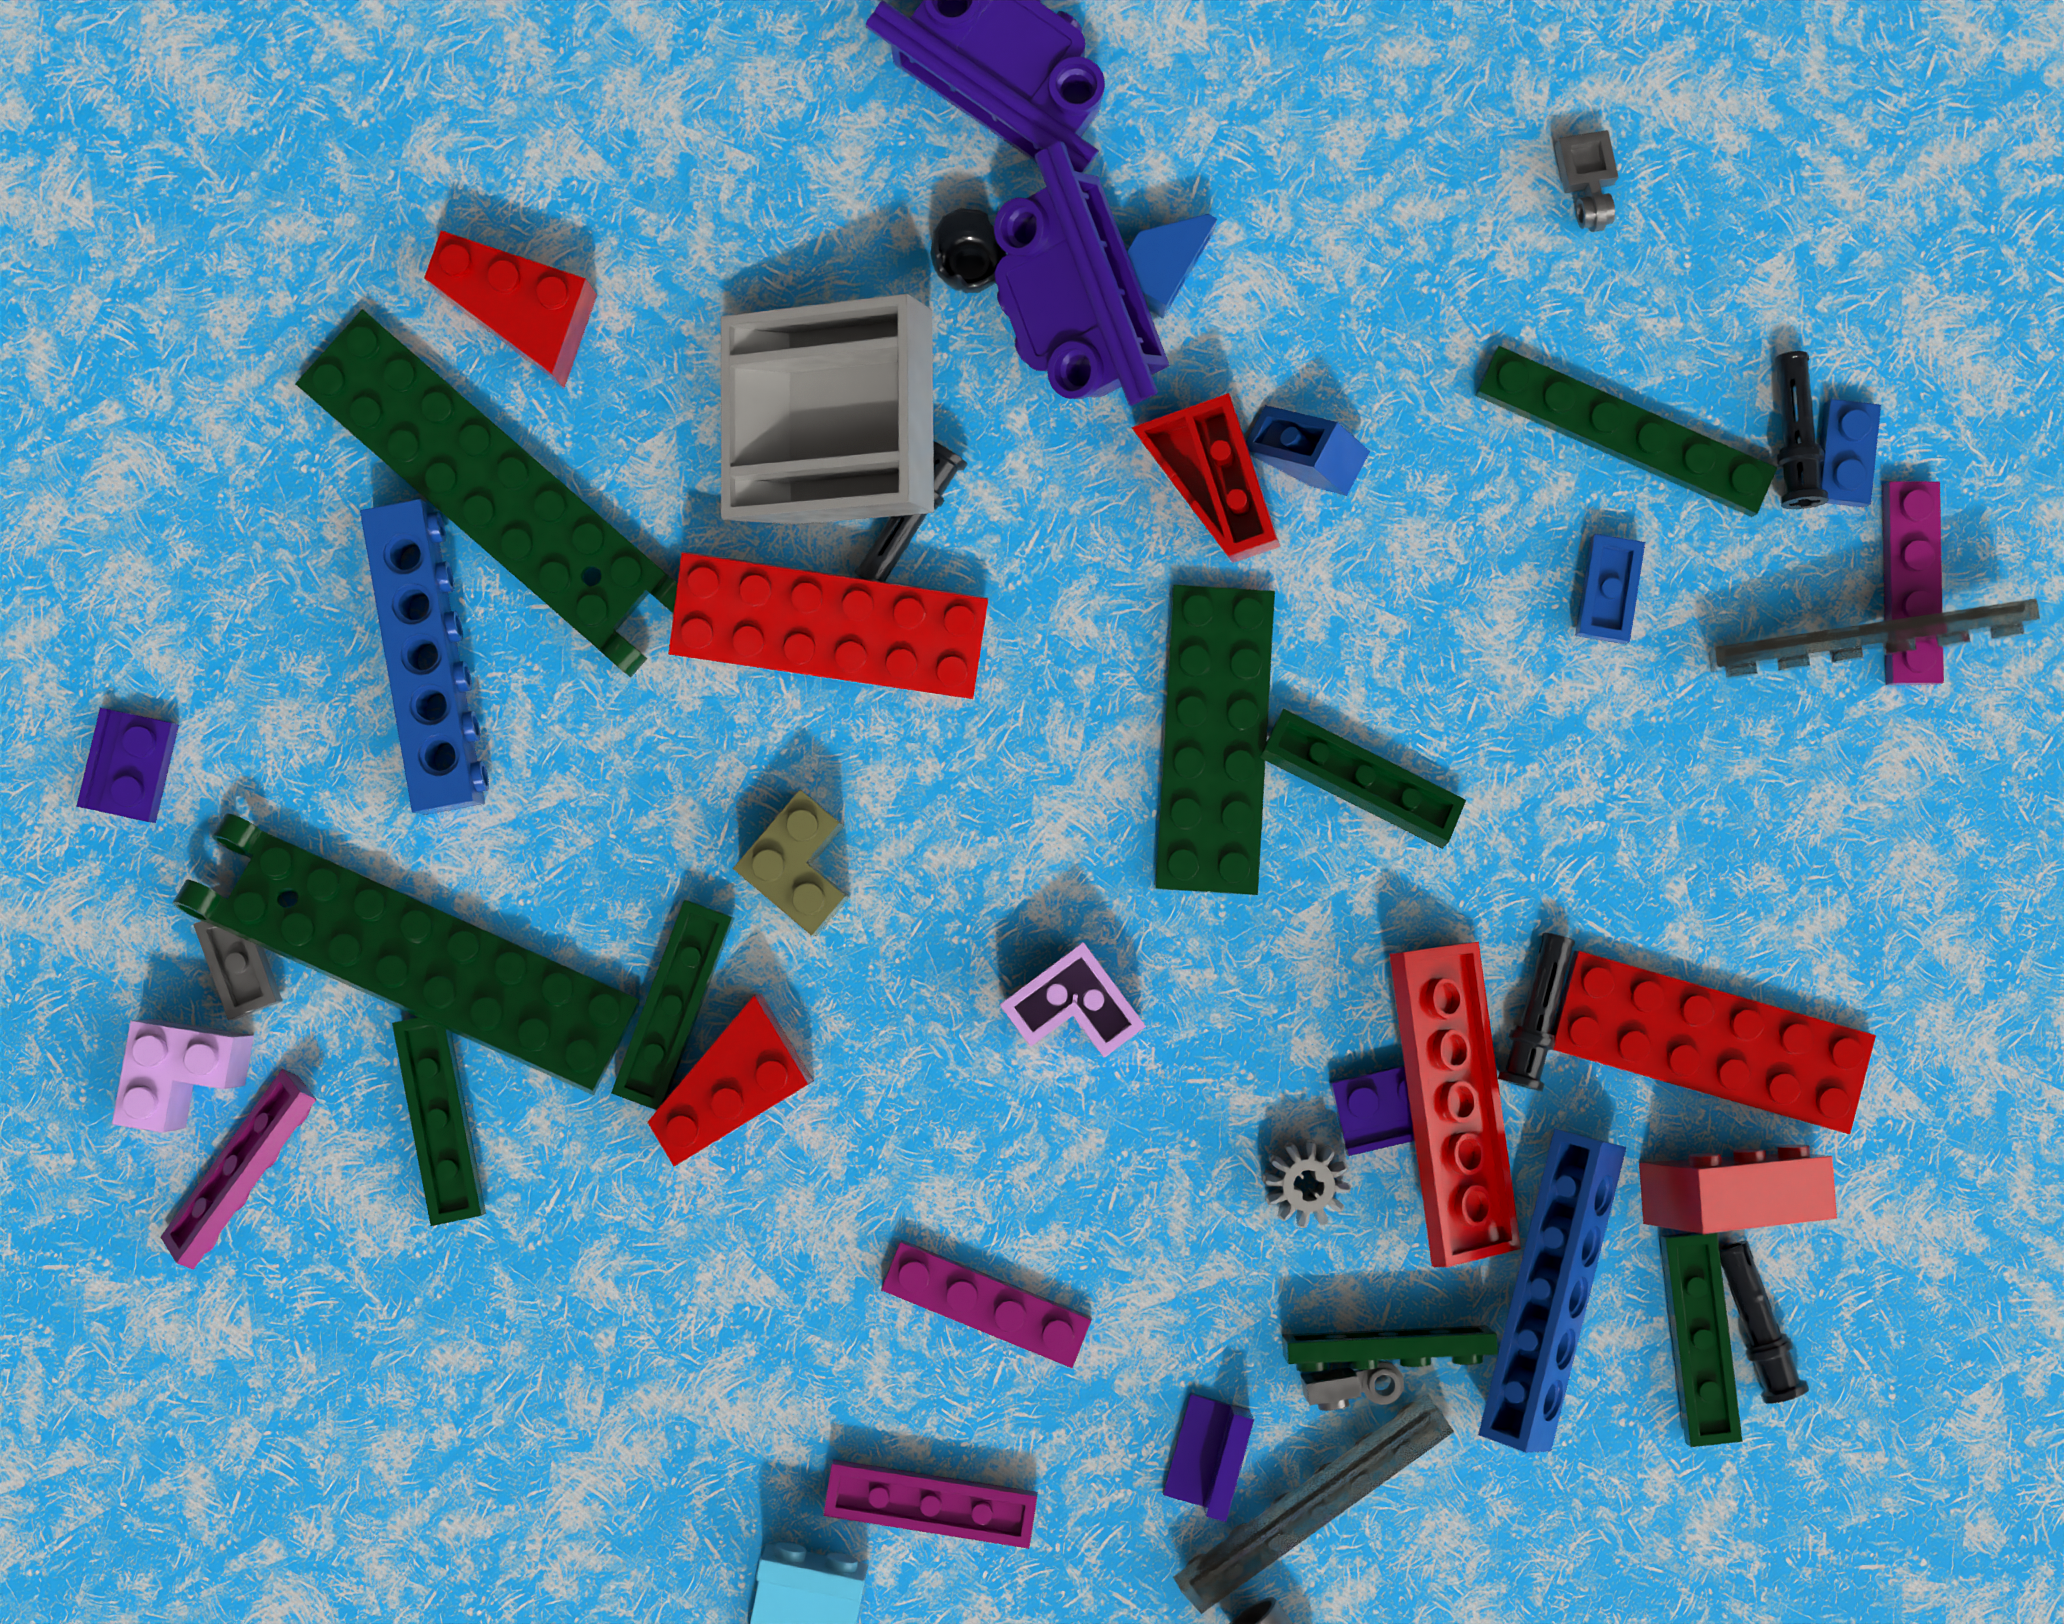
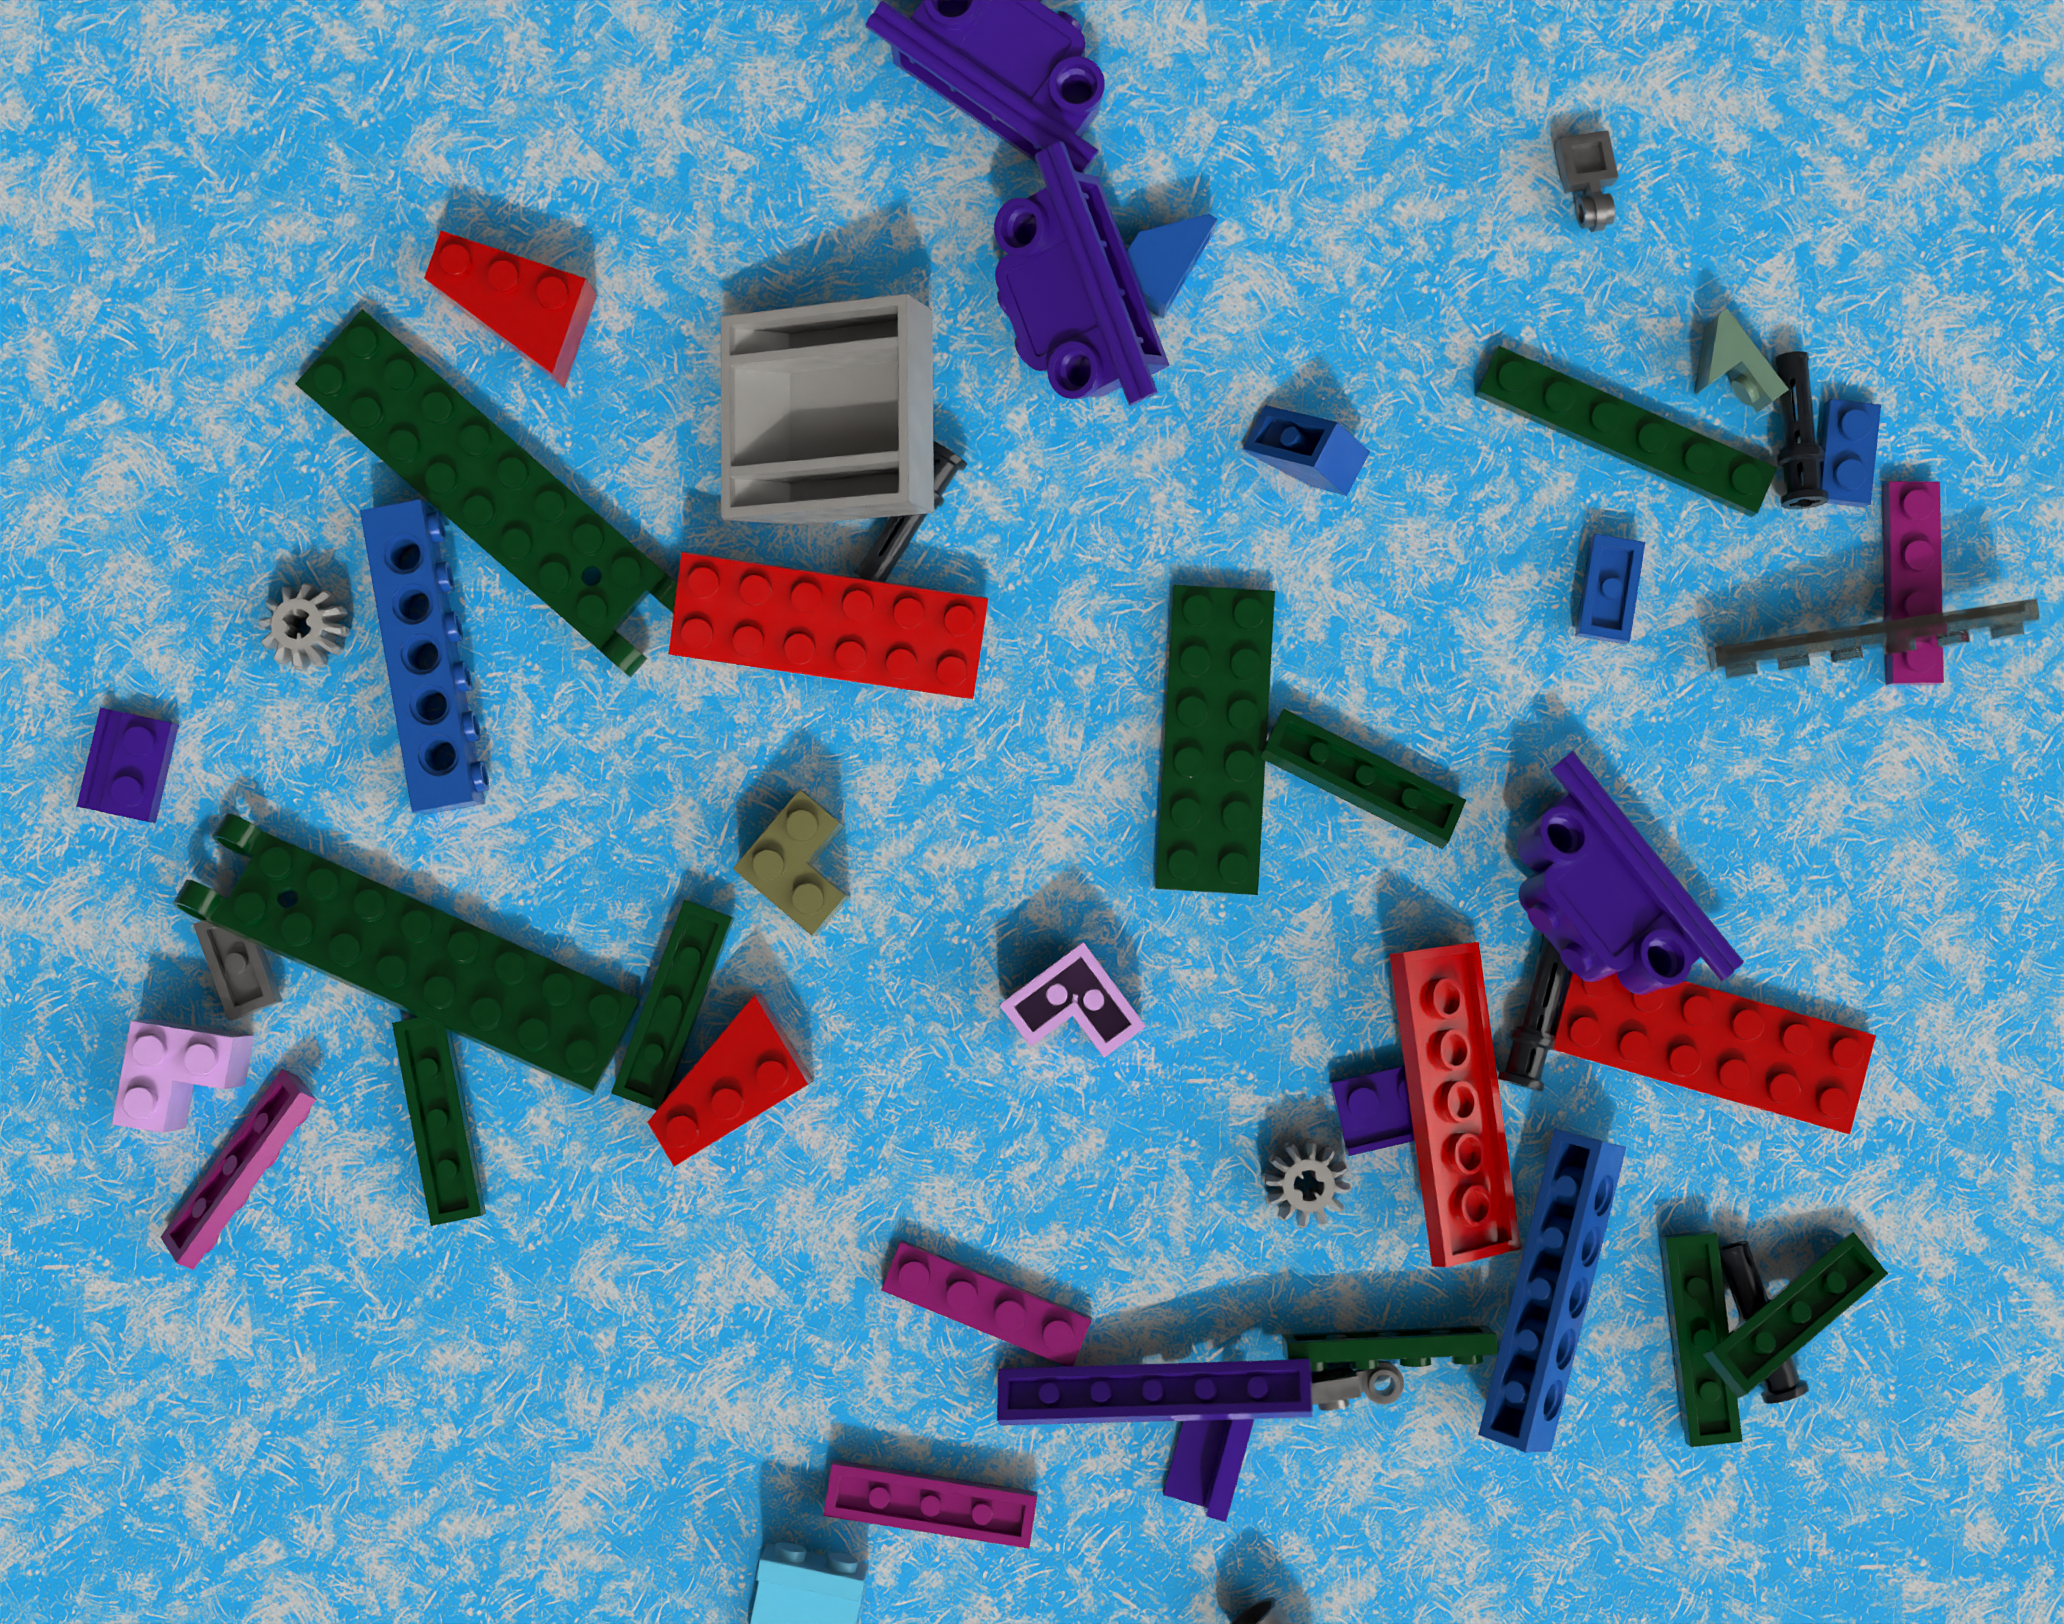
(289, 638): none -> light grey gear
(966, 250): black hair -> none
(1155, 1392): none -> dark purple plate
(1214, 473): red wedge -> none
(1313, 1504): clear smoke plate -> none
(1610, 895): none -> dark purple brick
(1731, 351): none -> sand green slope
(1738, 1191): wedge -> none
(1795, 1315): none -> dark green plate

